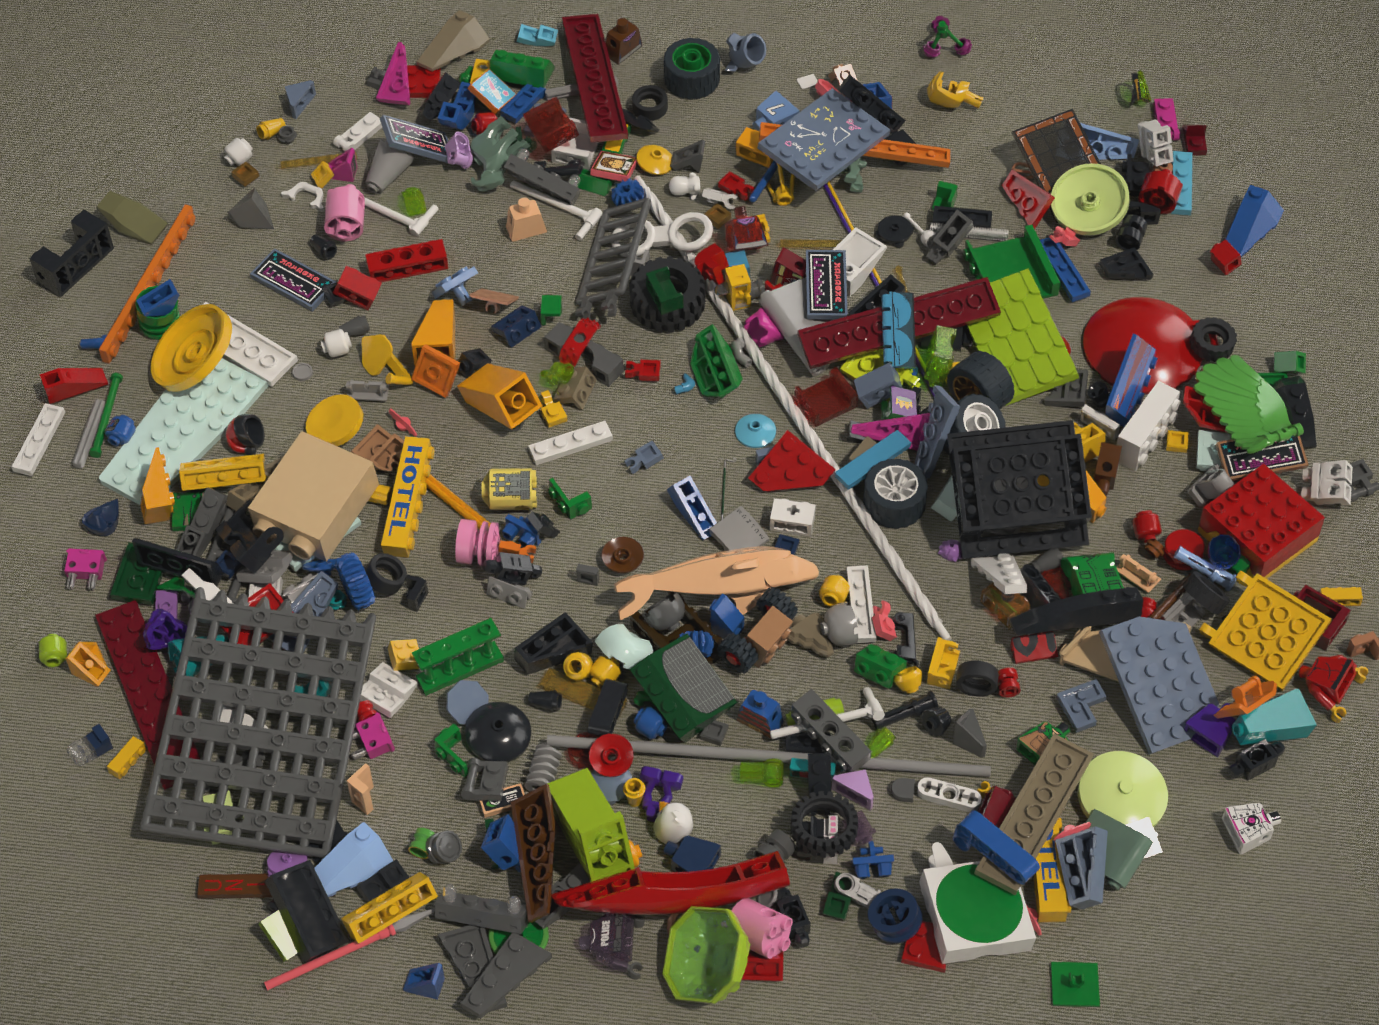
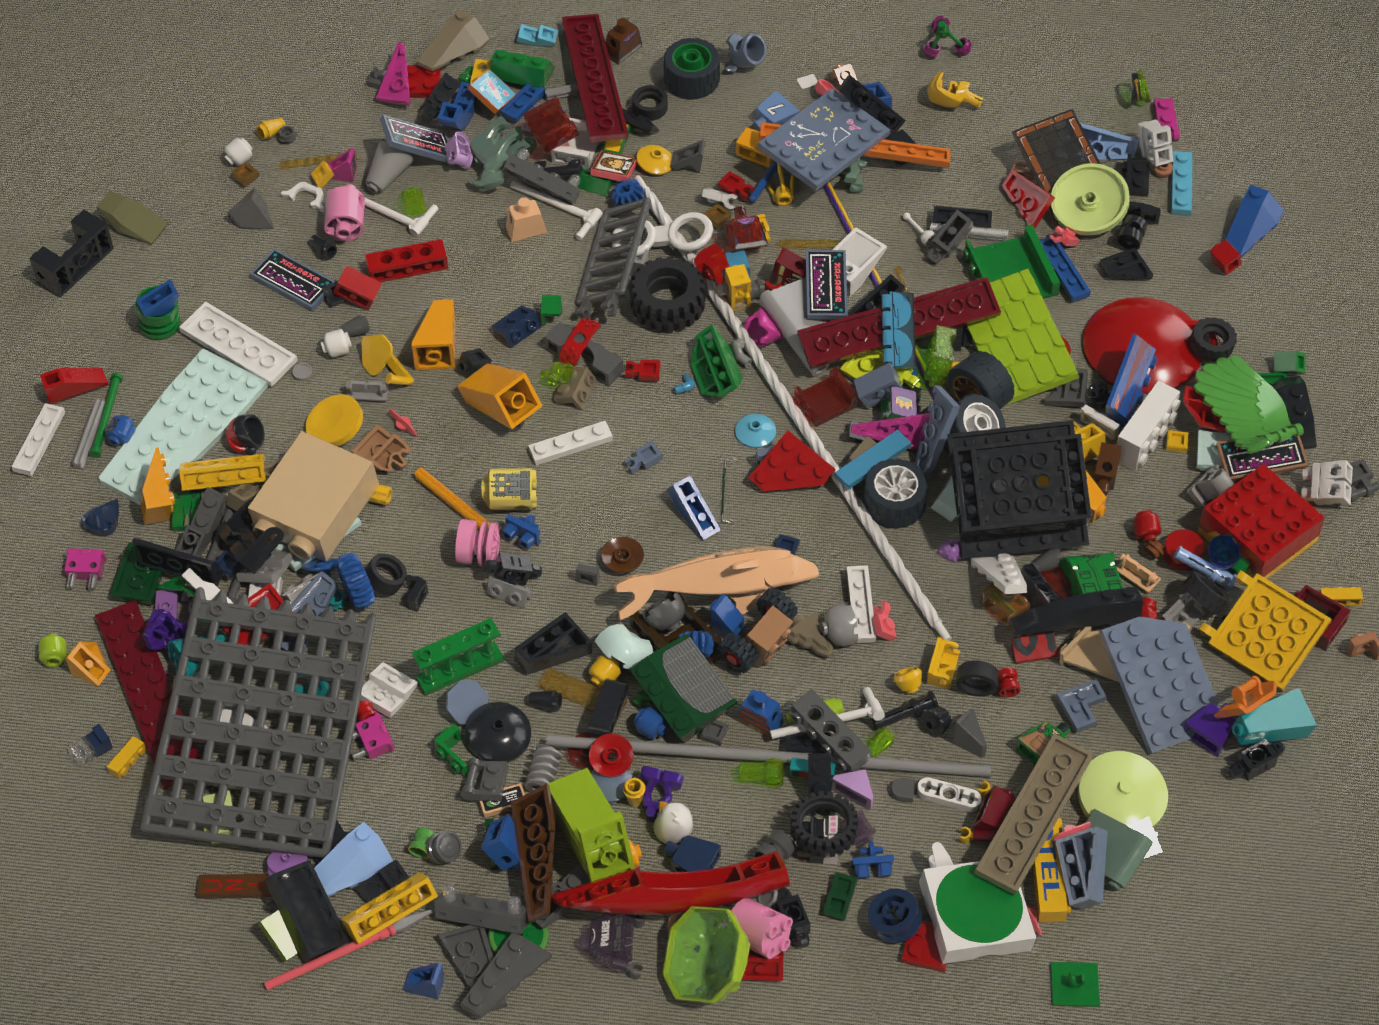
(92, 343): blue arm -> none
(150, 278): orange plate -> none
(191, 347): yellow container -> none
(299, 96): sand blue slope -> none
(358, 132): white plate -> none
(359, 788): light nougat panel -> none
(401, 654): yellow piece -> none
(407, 497): yellow brick -> none
(435, 371): orange plate -> none
(456, 285): medium blue plate -> none
(481, 122): red head -> none
(494, 298): nougat piece -> none
(514, 548): orange plate -> none
(543, 524): black plate -> none
(552, 412): yellow plate -> none
(571, 666): yellow head -> none
(574, 507): green bracket -> none
(663, 291): dark green panel -> none
(683, 185): white animal -> none
(739, 531): light grey slope -> none
(792, 517): white brick -> none
(834, 590): yellow head -> none
(858, 892): light grey piece -> none
(878, 665): green bracket -> none
(894, 230): black piece -> none
(905, 622): black piece -> none
(945, 195): green panel -> none
(996, 846): blue beam -> none
(1161, 190): red brick -> none
(1162, 609): reddish brown bar -> none
(1195, 139): dark red slope -> none
(1249, 825): white torso -> none
(1330, 680): red torso -> none

